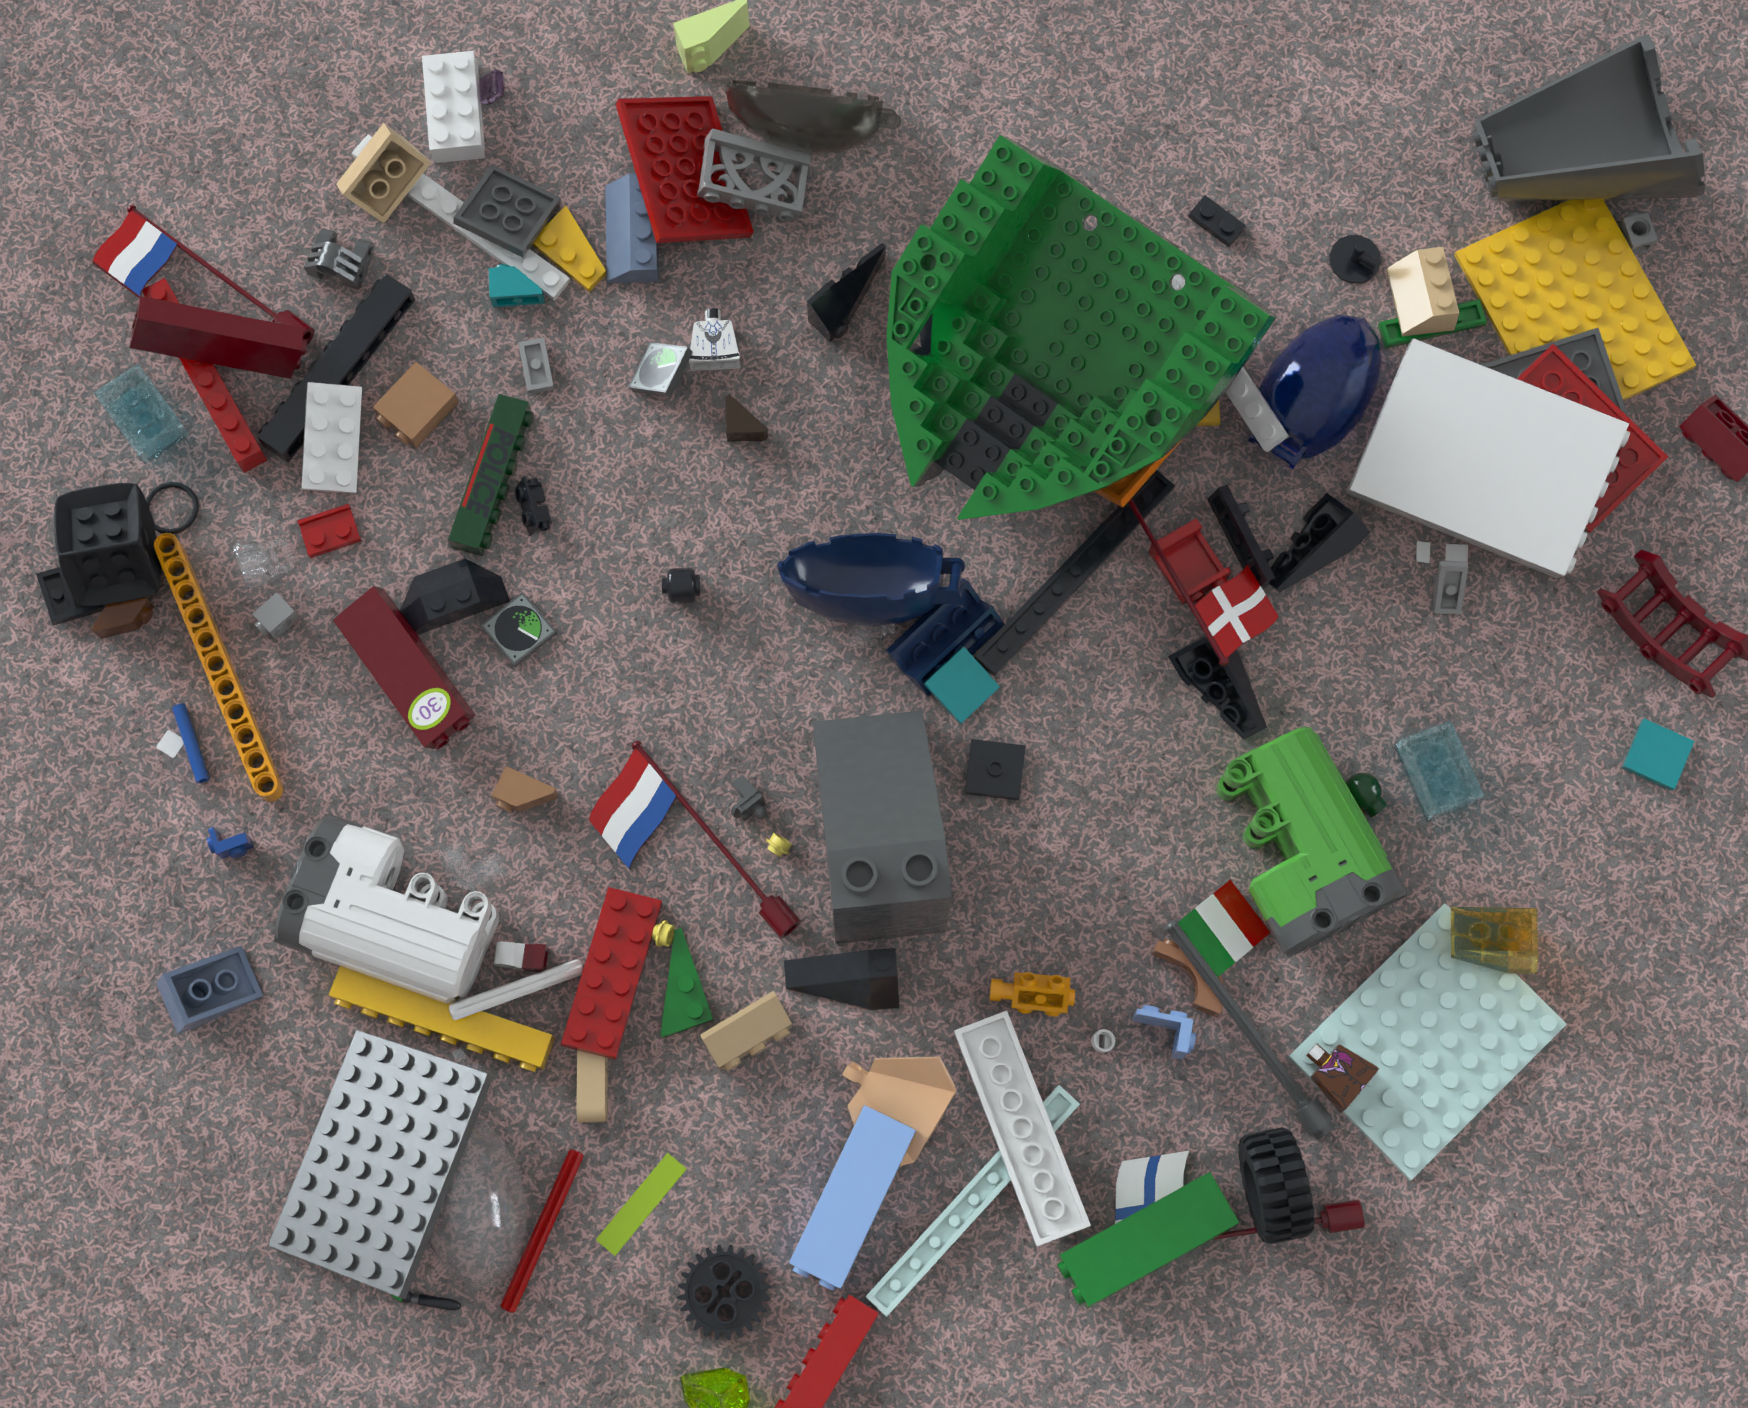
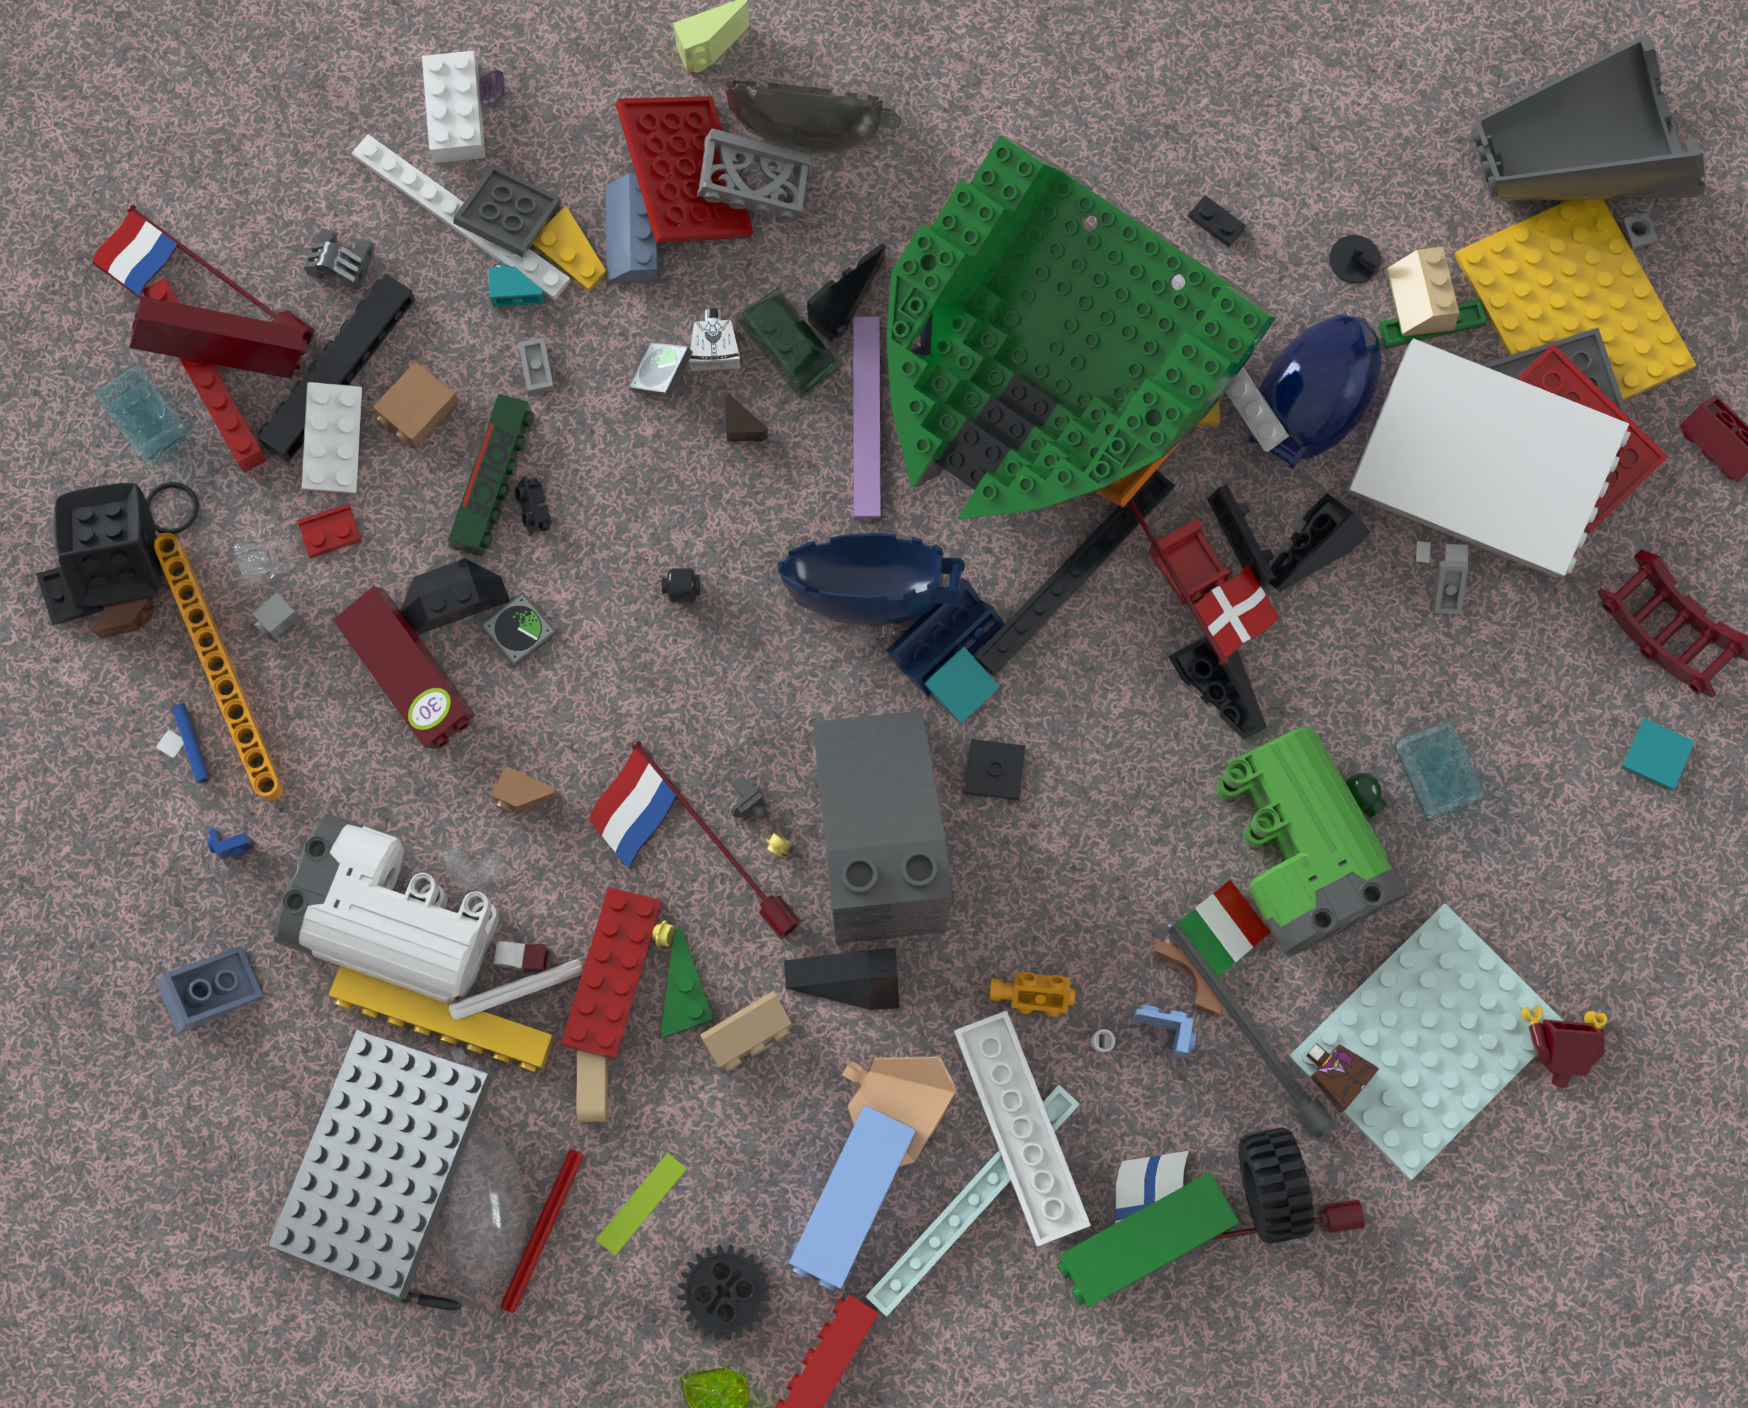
(383, 173): tan slope -> none
(788, 342): none -> clear green windscreen
(866, 417): none -> lavender tile
(1496, 938): clear yellow slope -> none
(1566, 1046): none -> dark red torso

